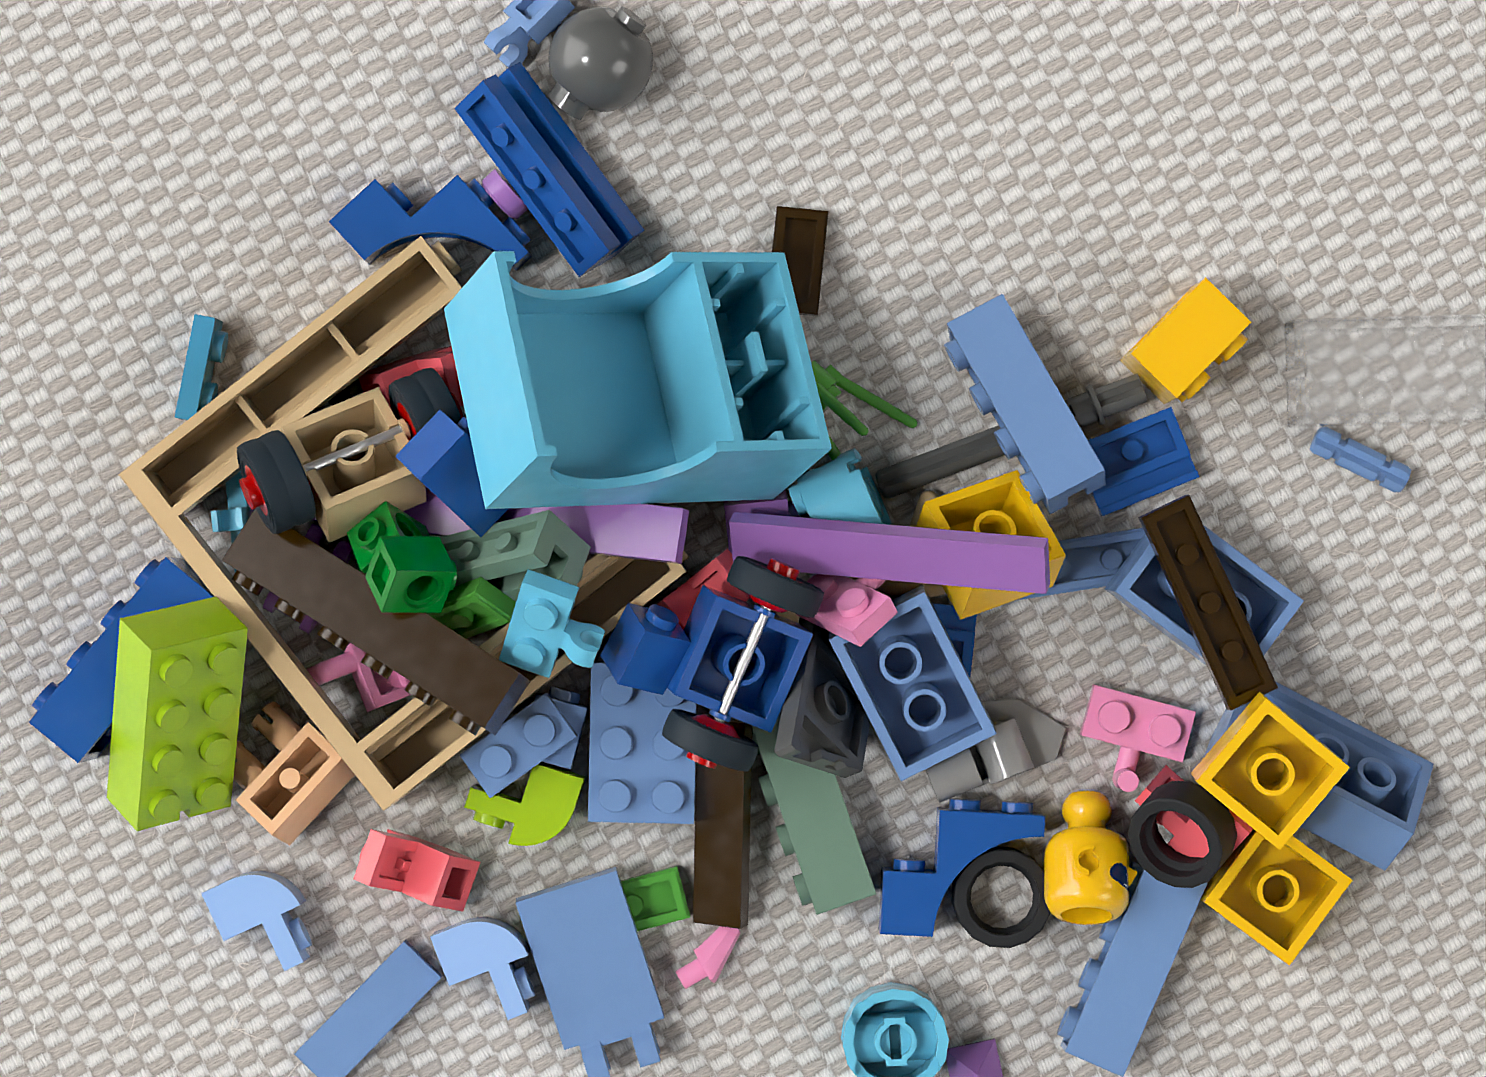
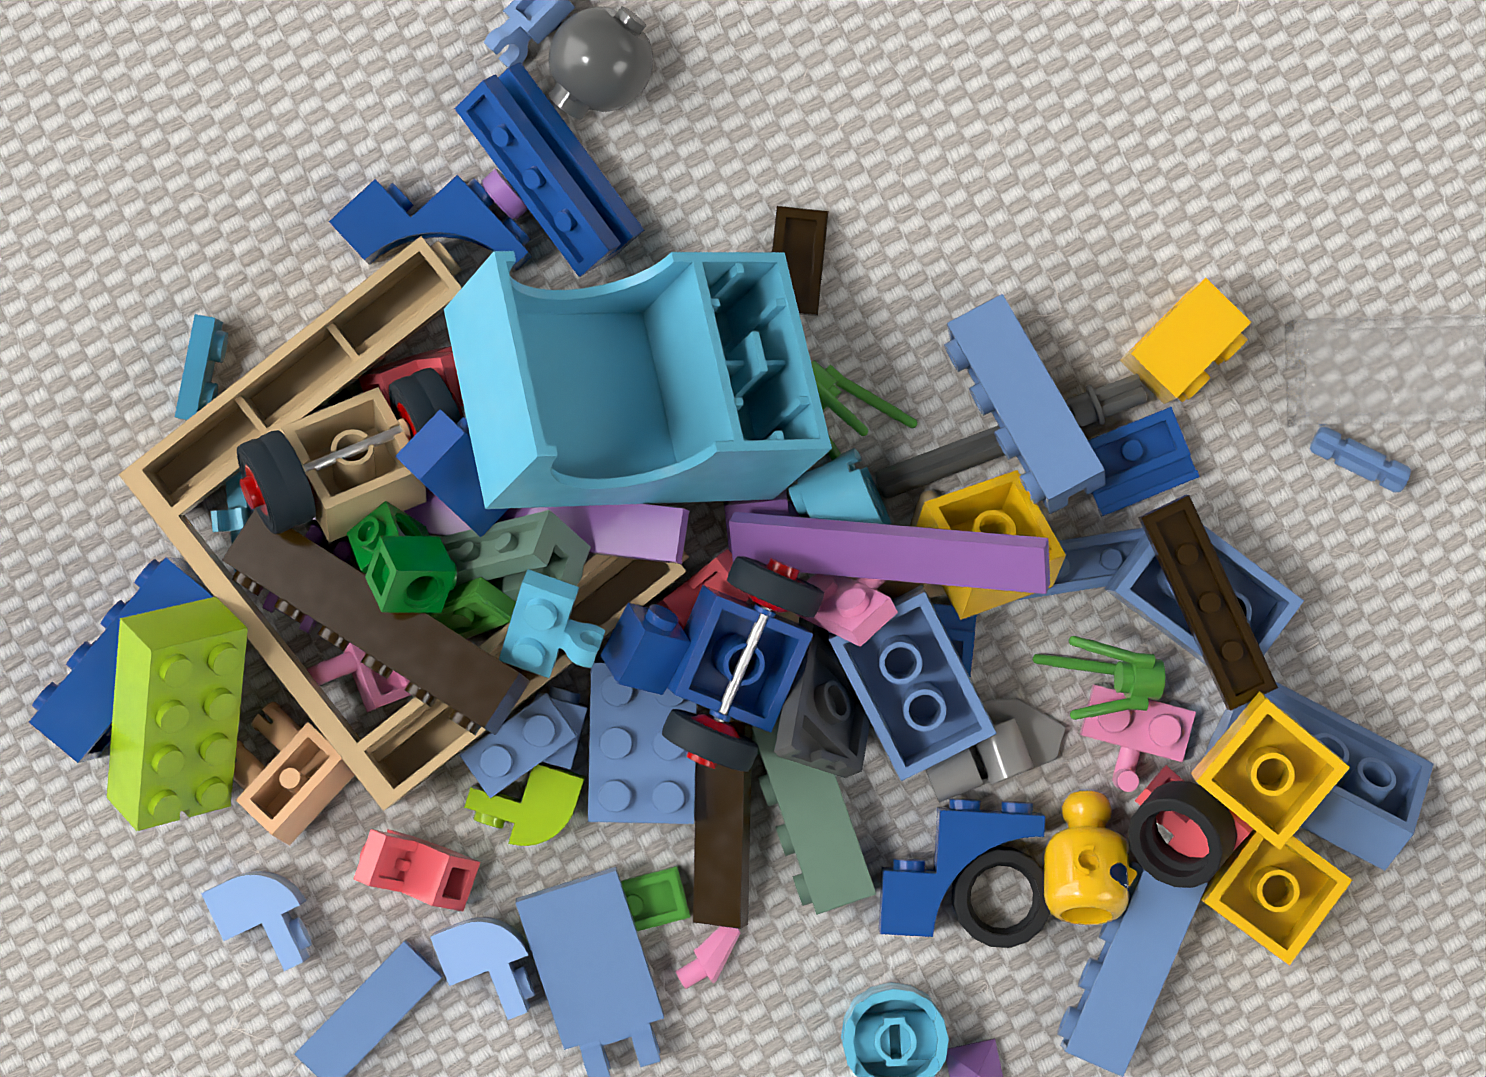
(1135, 675): none -> bright green plant

